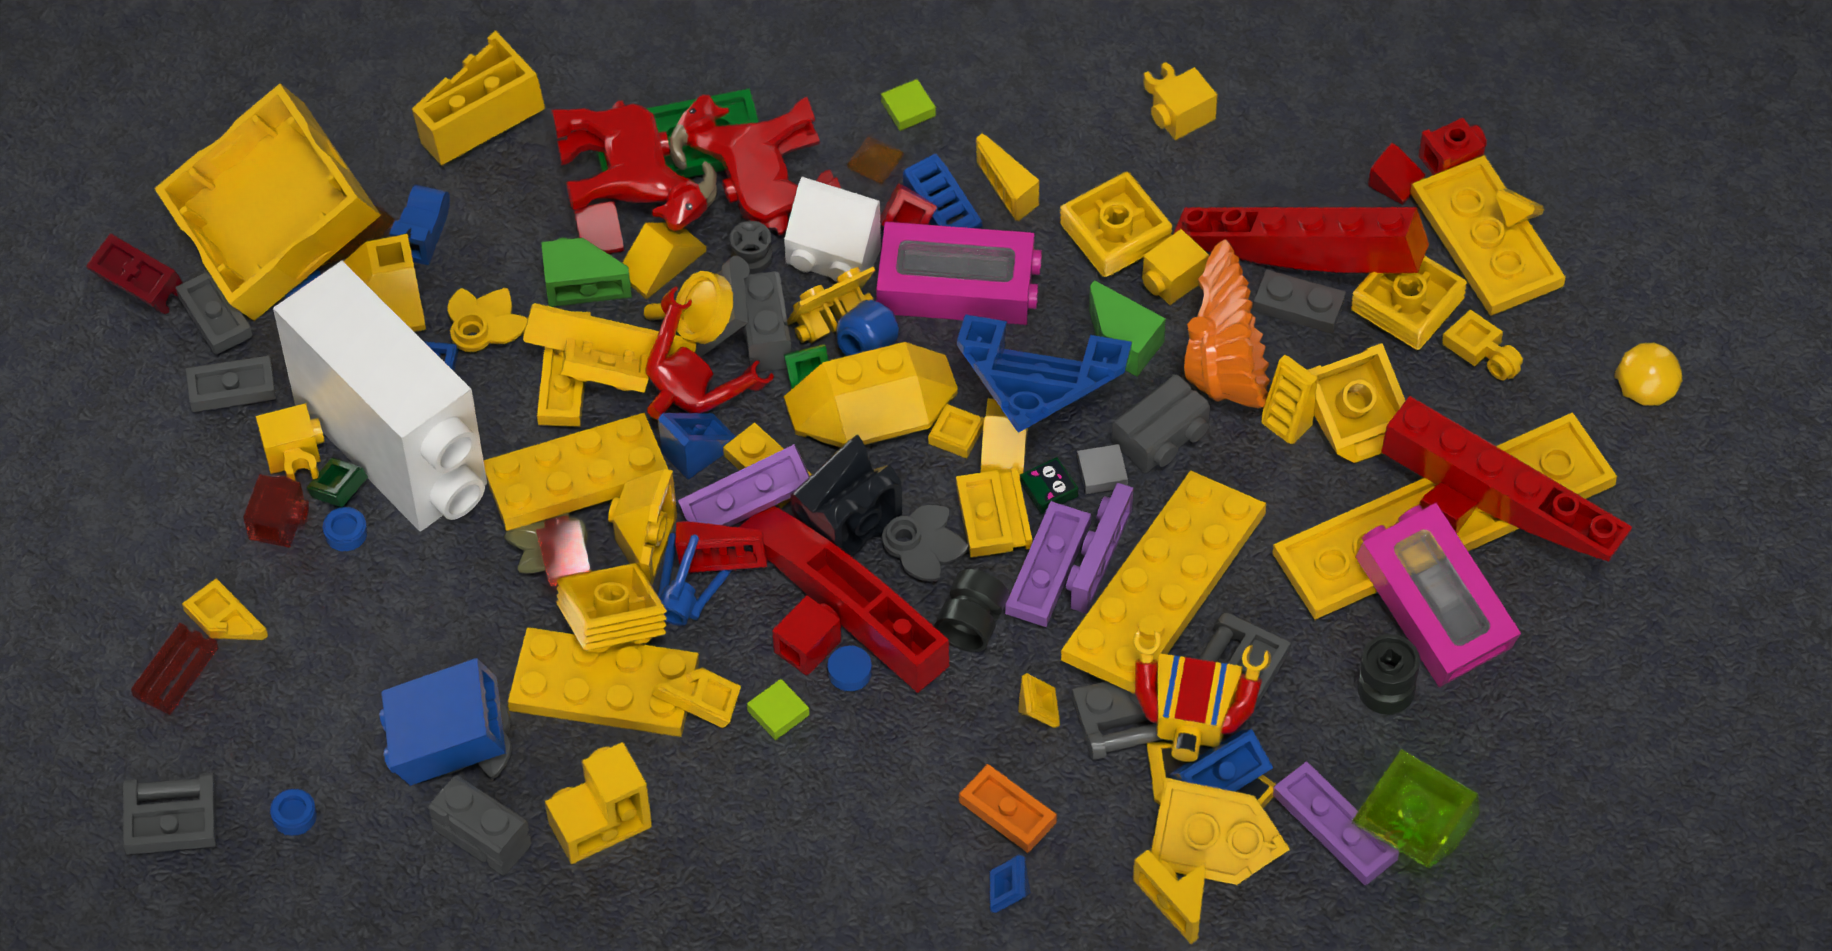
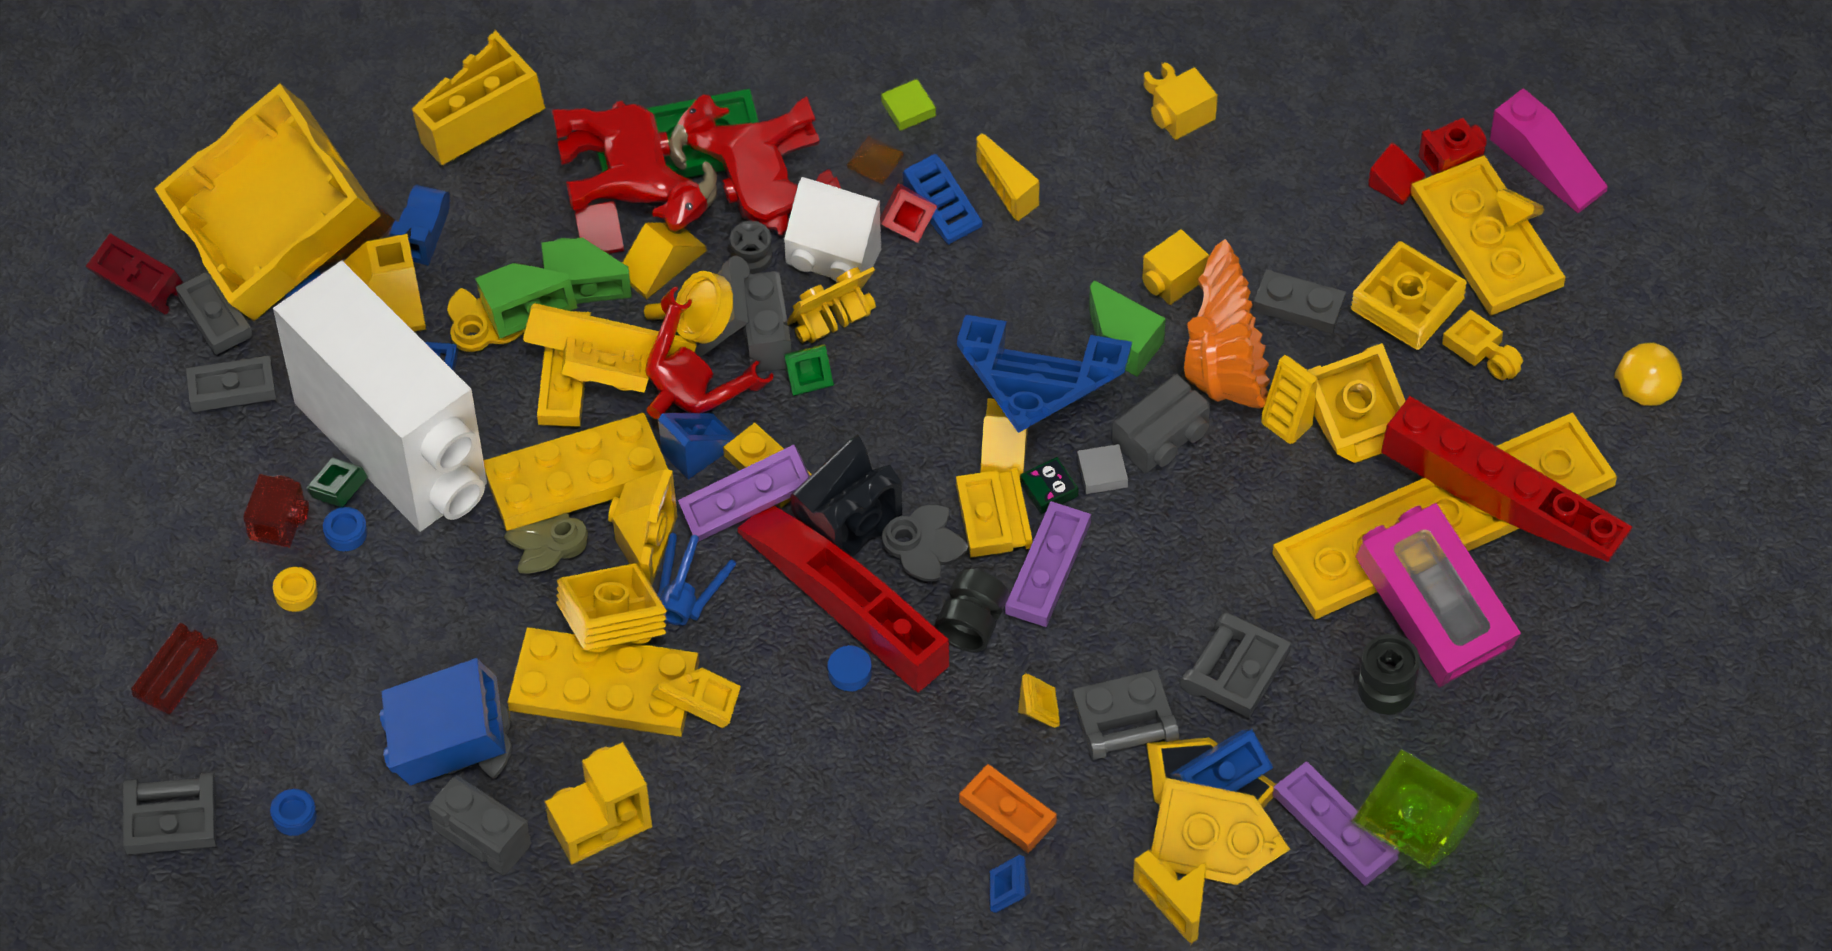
(222, 614): yellow tile -> none
(291, 440): yellow brick -> none
(295, 589): none -> yellow tile
(515, 287): none -> bright green slope
(563, 548): clear red brick -> none
(712, 549): red slope -> none
(778, 709): lime tile -> none
(807, 635): red brick -> none
(867, 328): blue head -> none
(872, 395): yellow wedge -> none
(956, 431): yellow tile -> none
(958, 272): dark pink piece -> none
(1099, 547): medium lavender plate -> none
(1115, 223): yellow brick -> none
(1164, 578): yellow plate -> none
(1195, 697): torso -> none
(1314, 236): red slope -> none
(1453, 504): red slope -> none
(1546, 150): none -> dark pink slope

